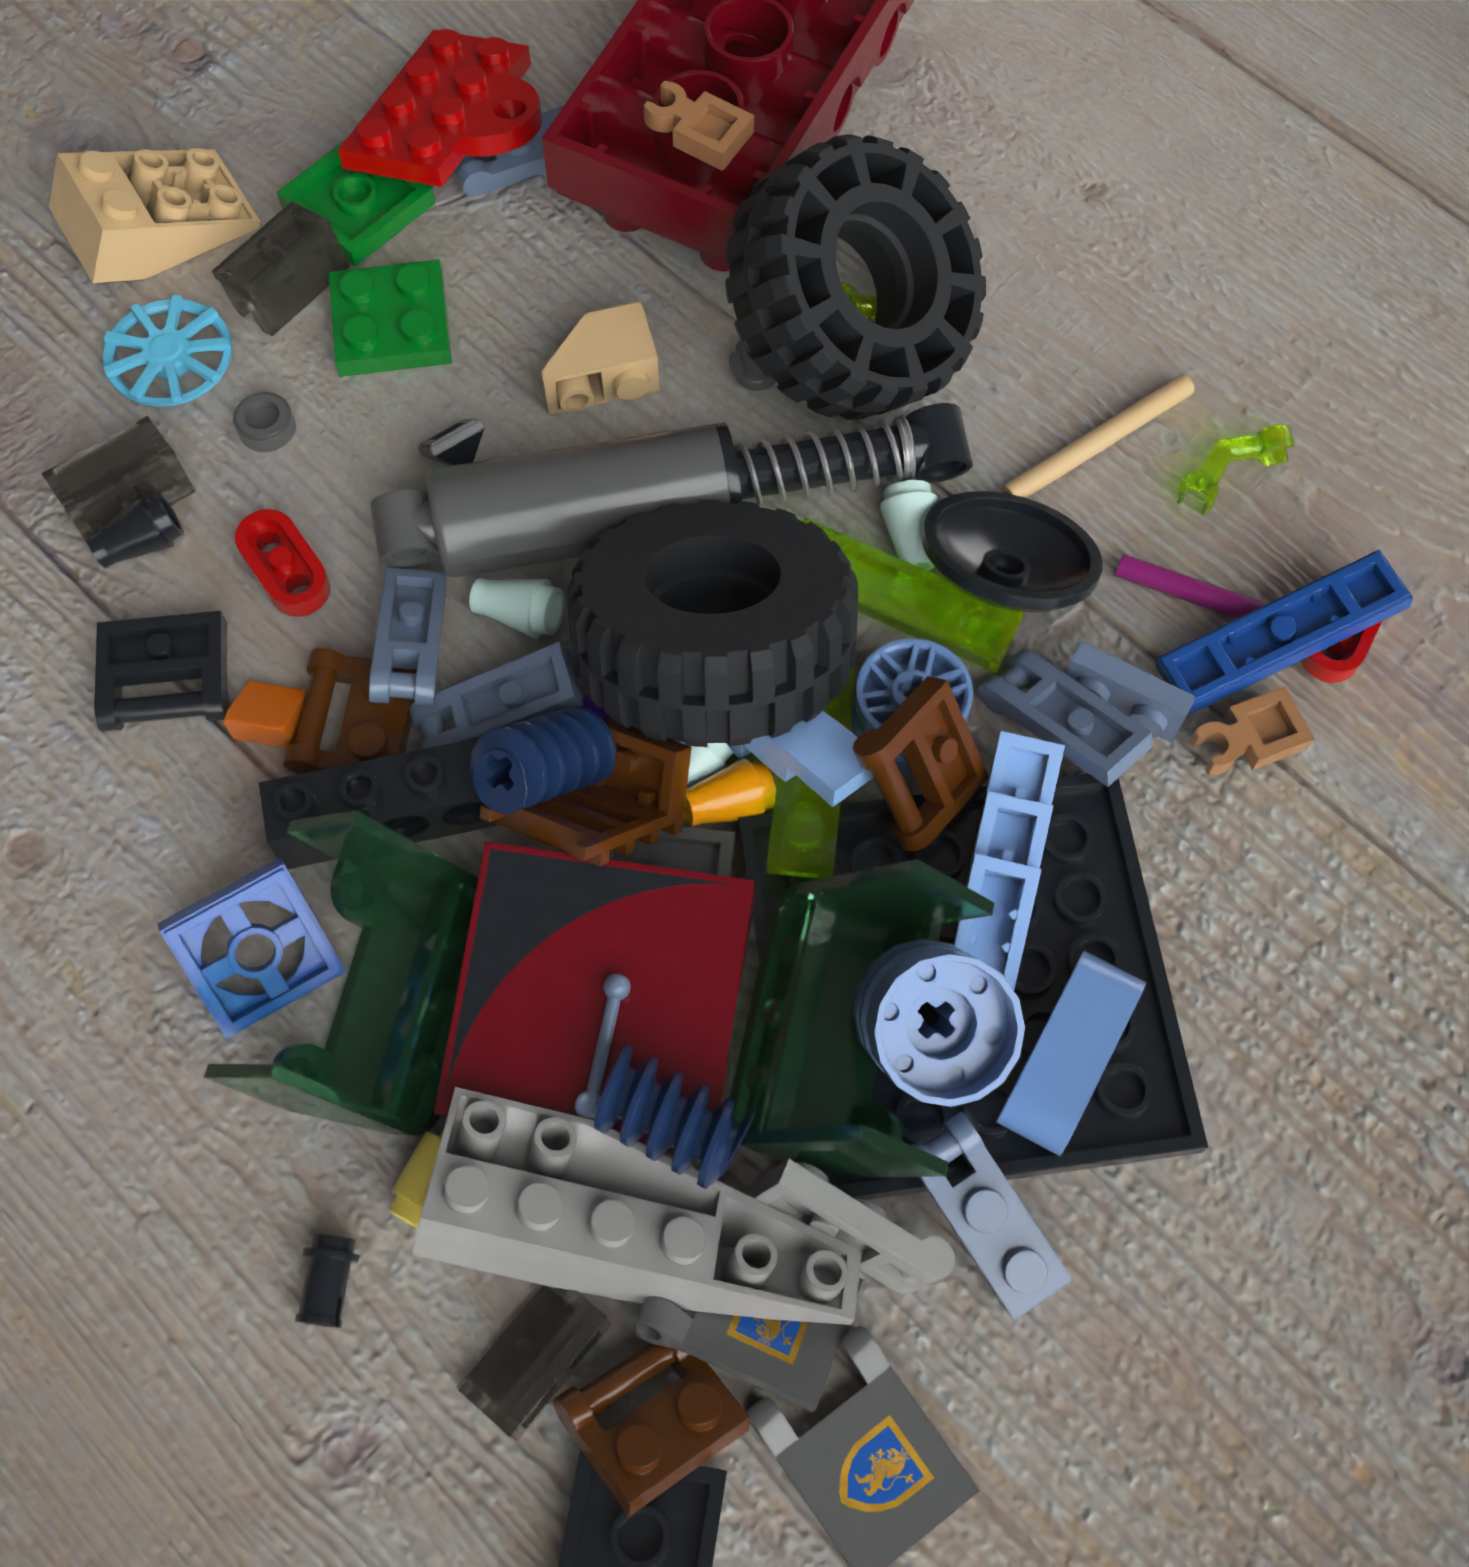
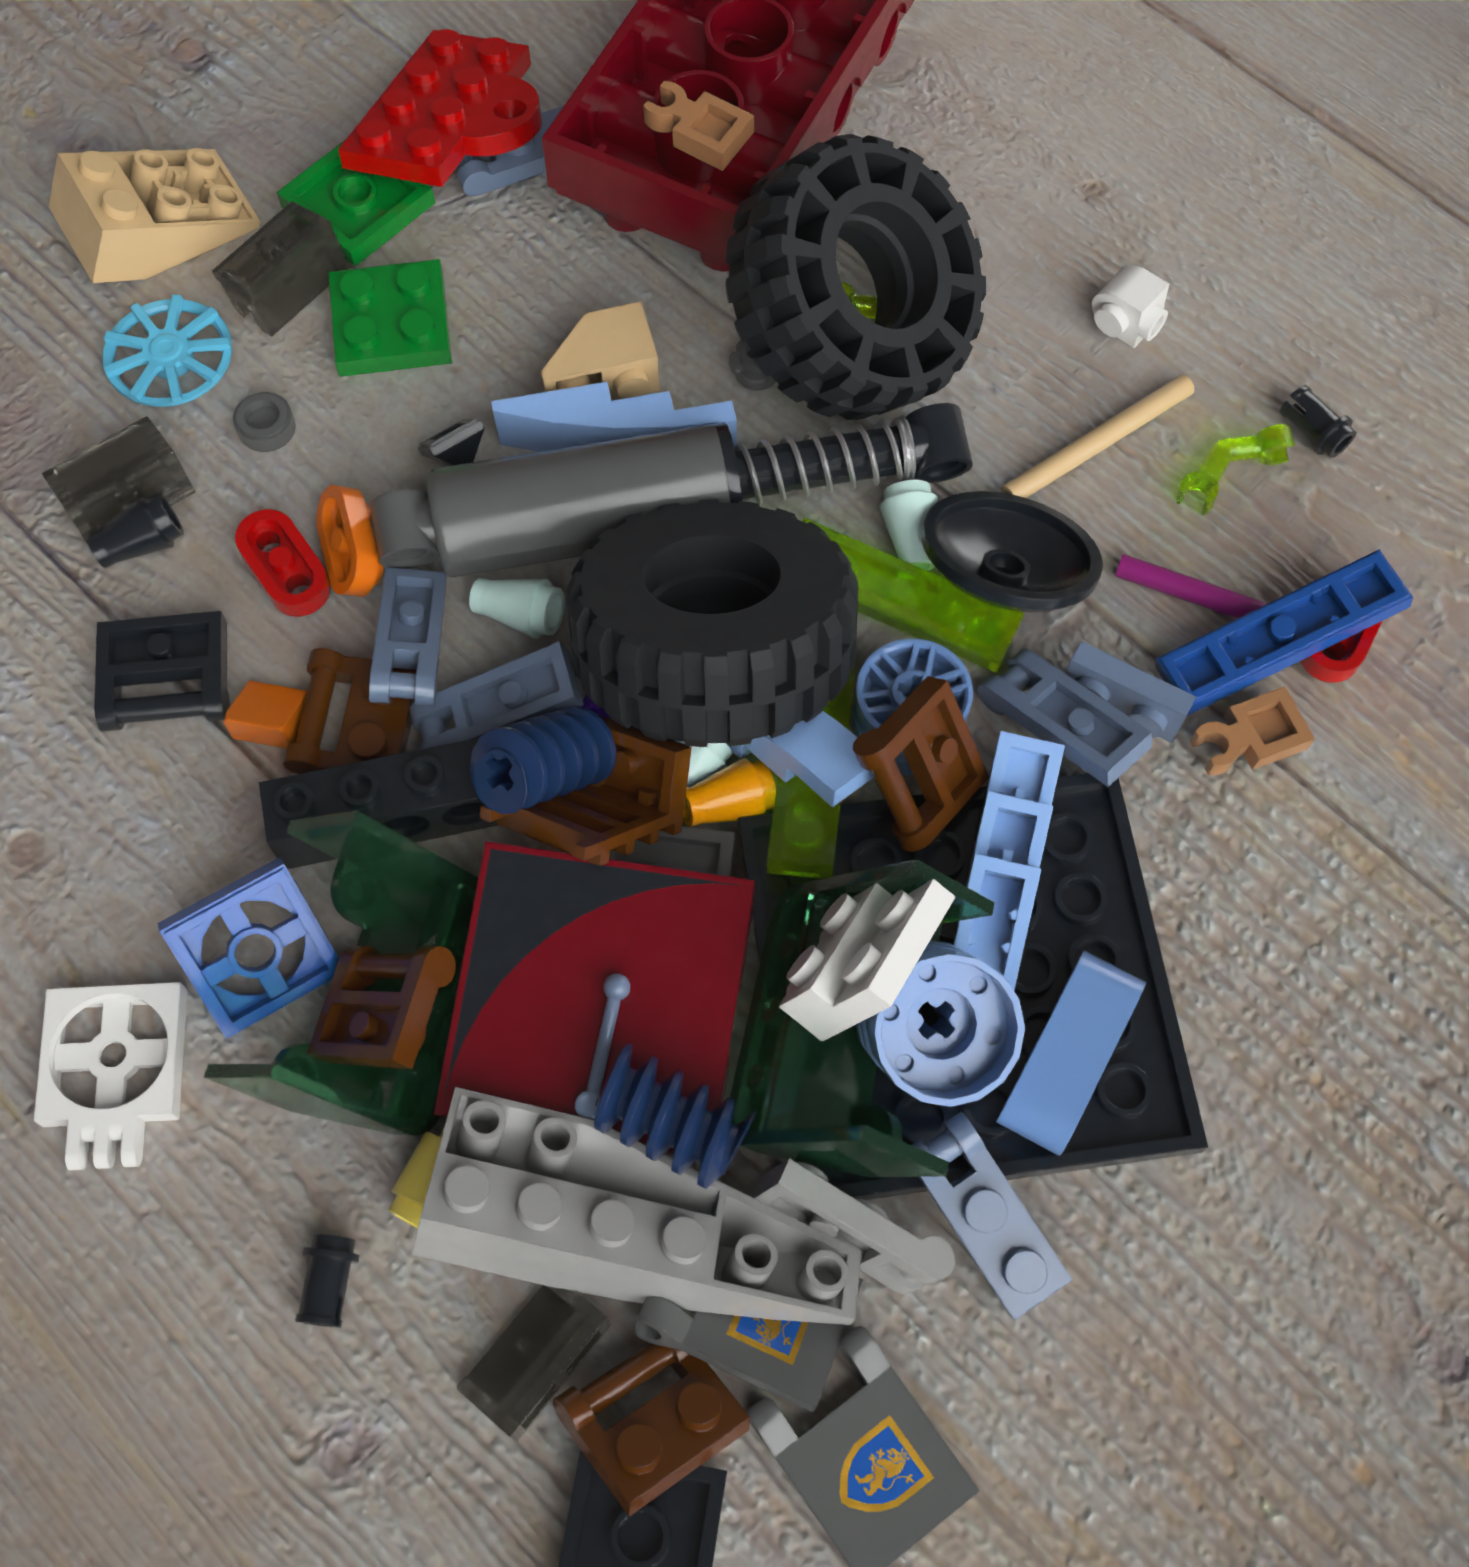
(110, 1117): none -> white piece
(348, 541): none -> orange plate
(380, 1025): none -> reddish brown plate
(589, 416): none -> light blue slope
(862, 956): none -> white plate
(1131, 305): none -> white plate
(1319, 422): none -> black pin

